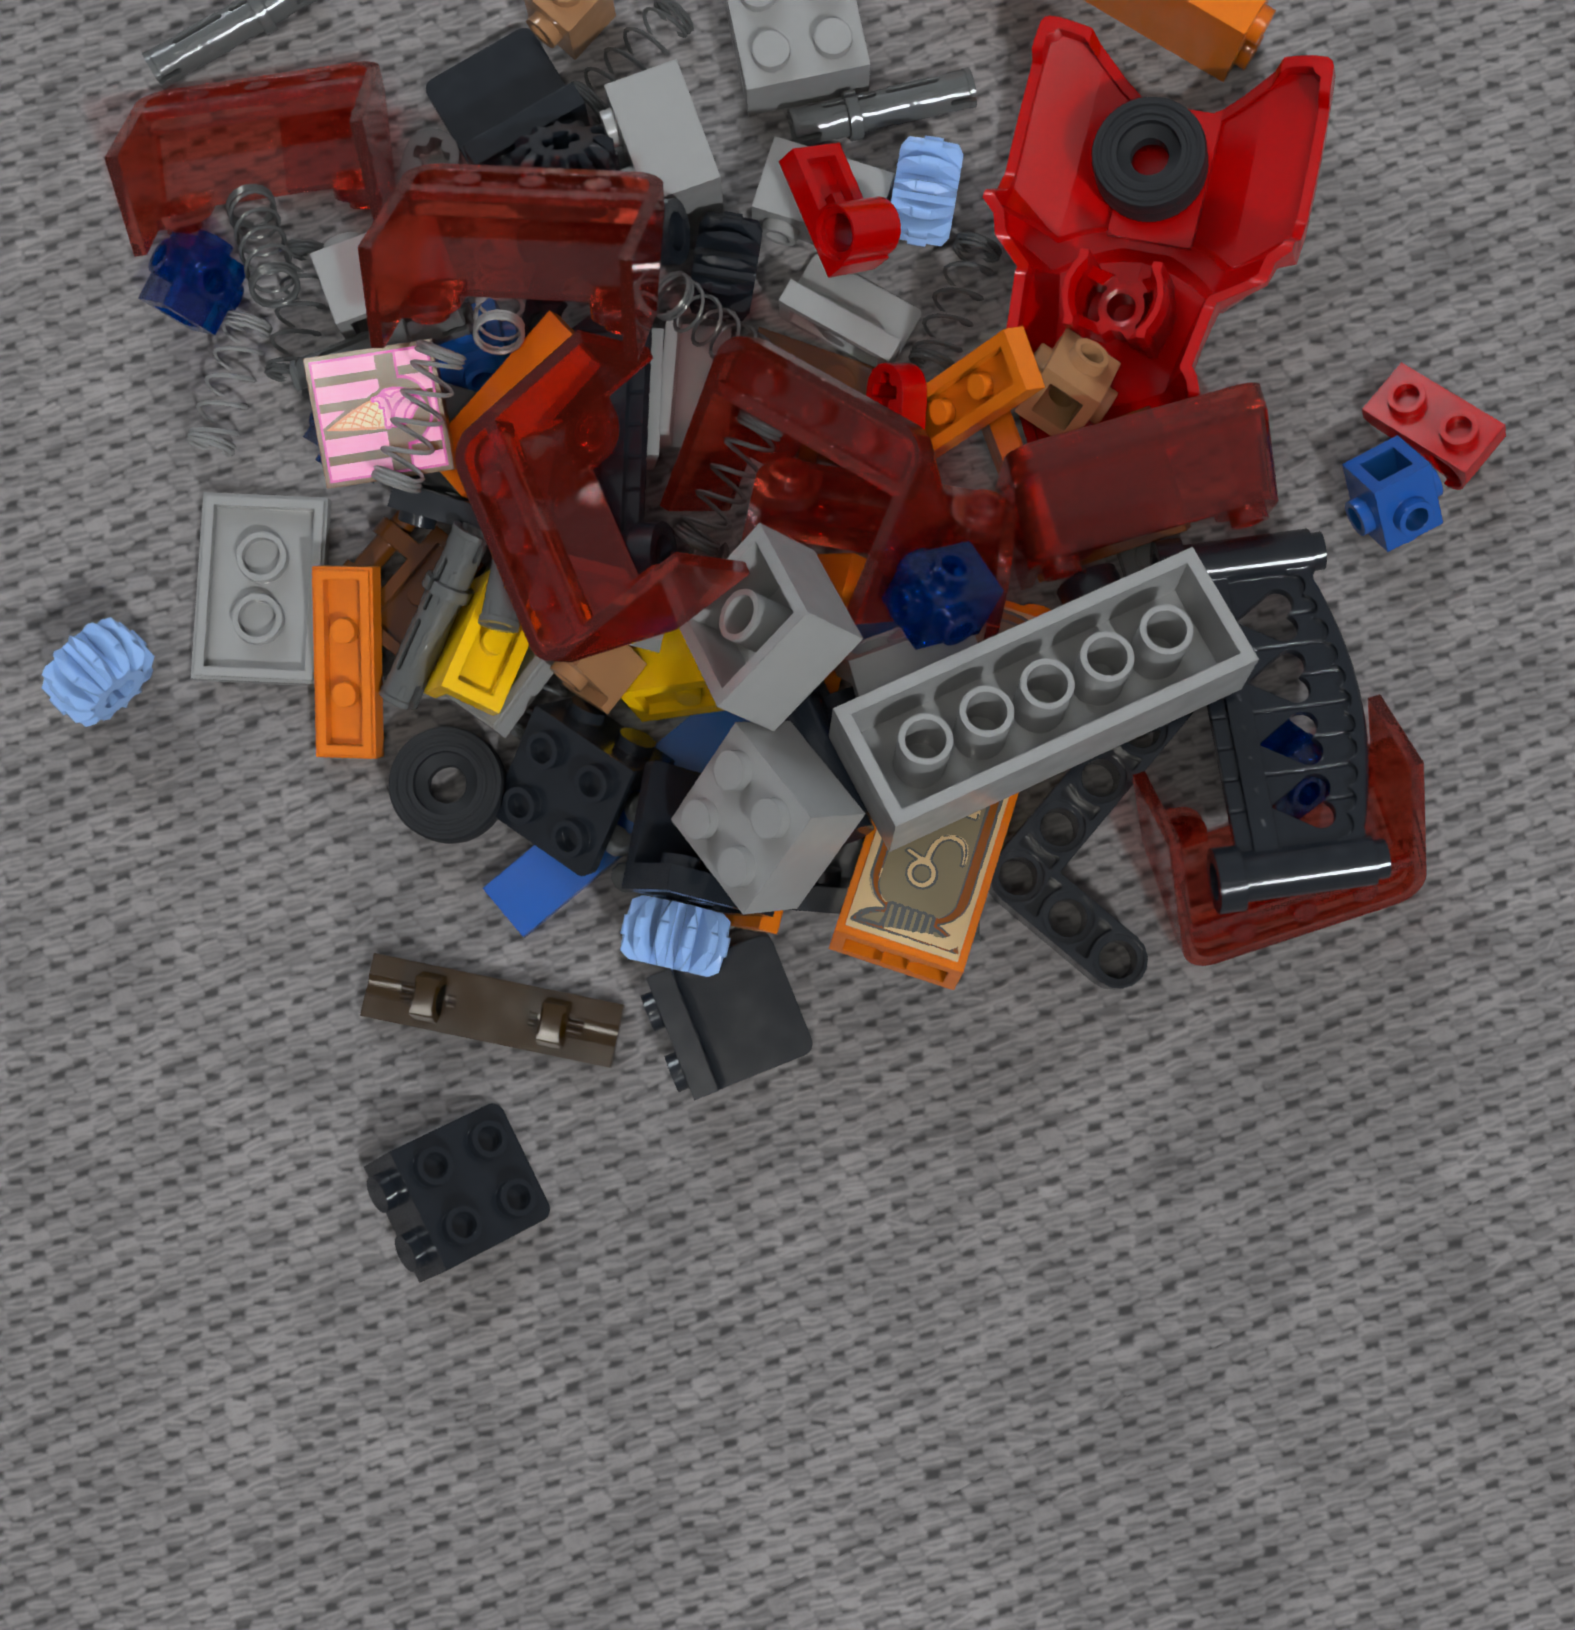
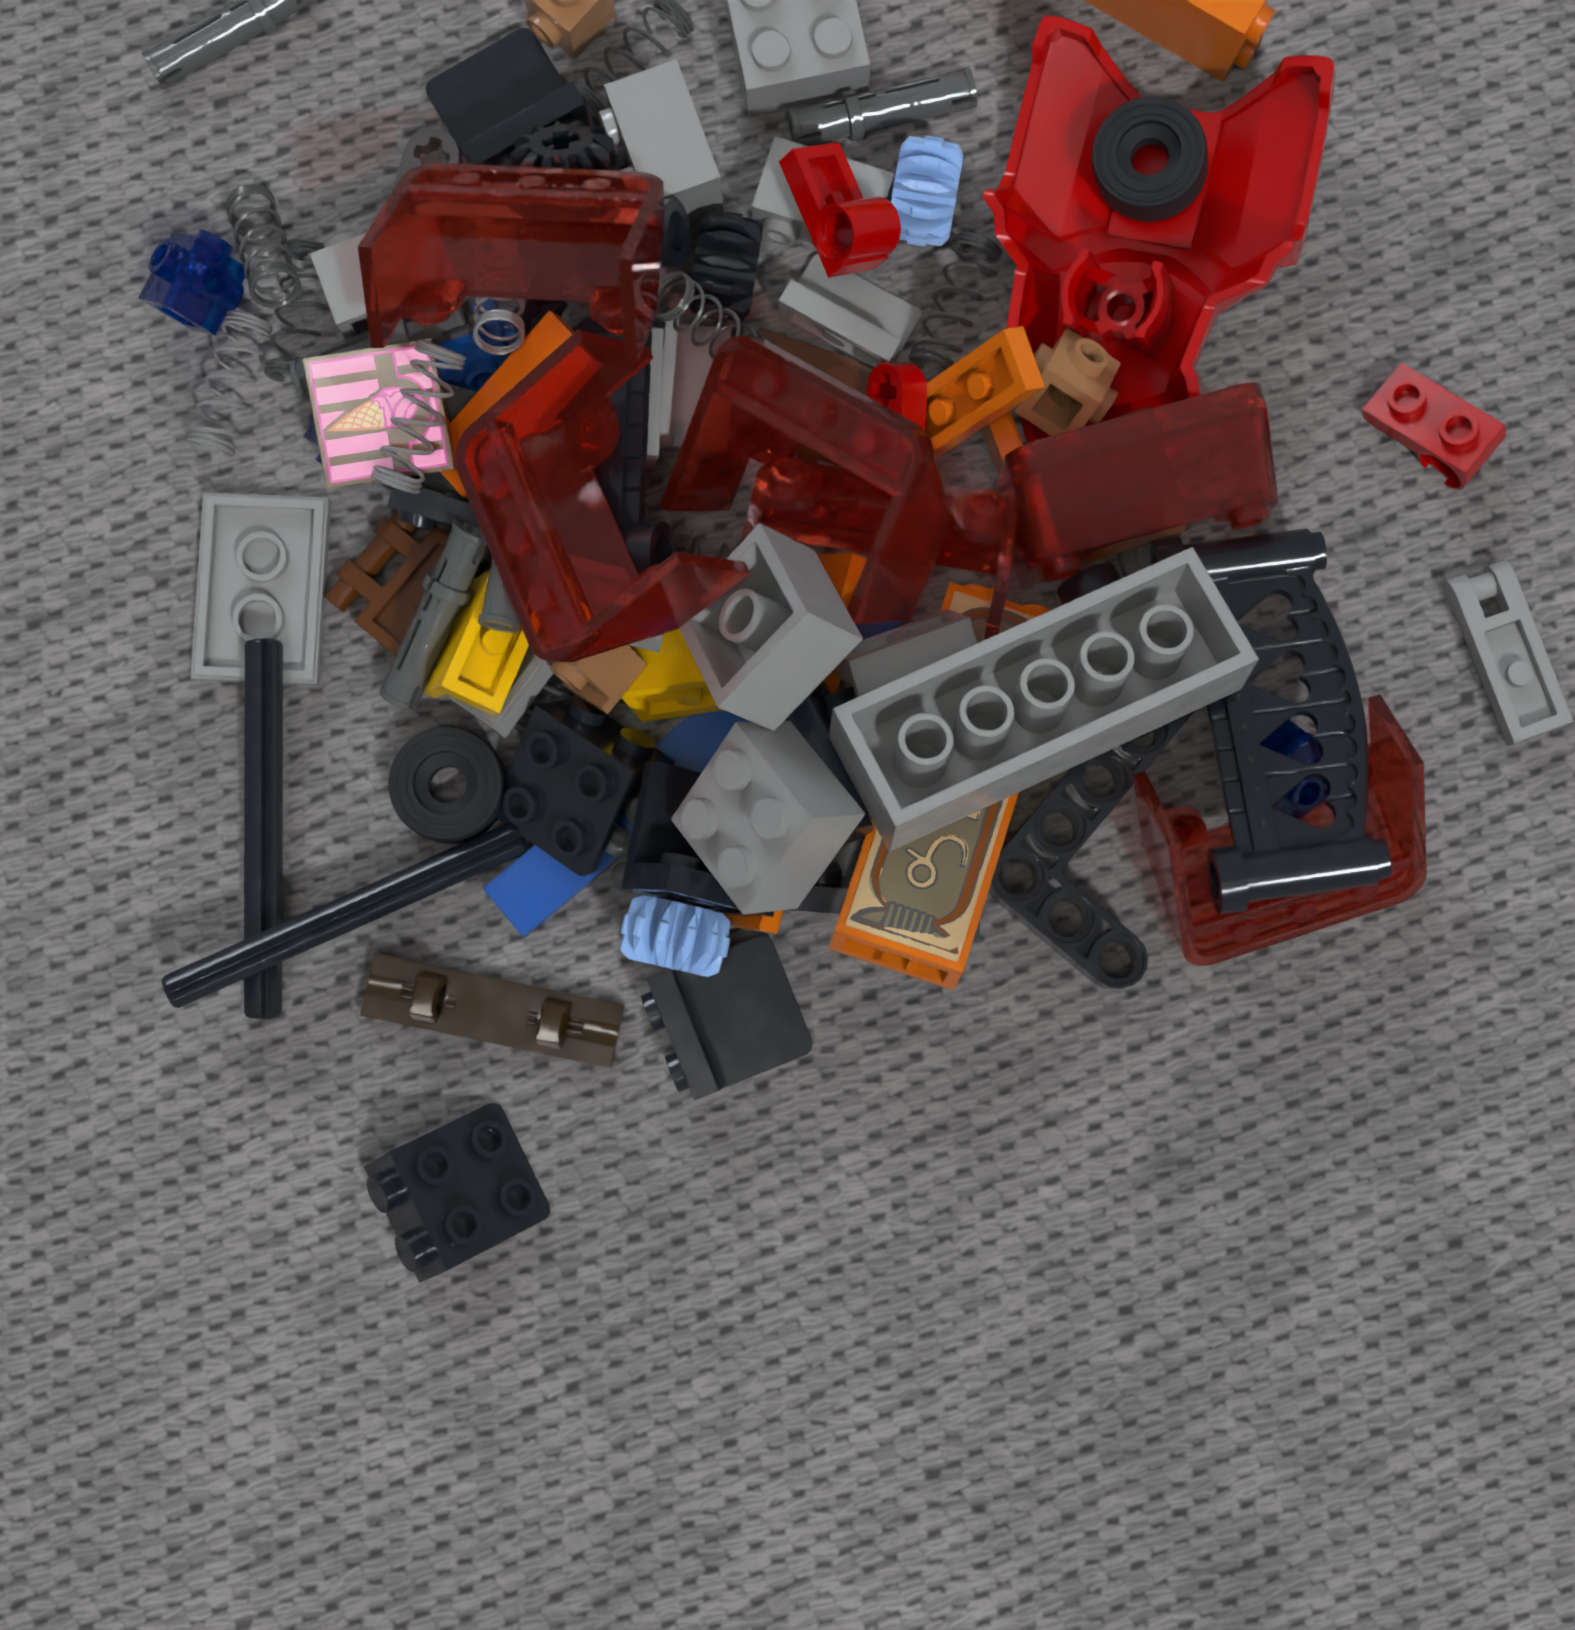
(97, 672): light blue gear -> none
(263, 815): none -> black axle
(276, 130): clear red windscreen -> none
(342, 915): none -> black axle
(348, 661): orange tile -> none
(699, 539): dark grey piece -> none
(942, 595): clear blue brick -> none
(1392, 494): blue brick -> none
(1508, 653): none -> light grey plate

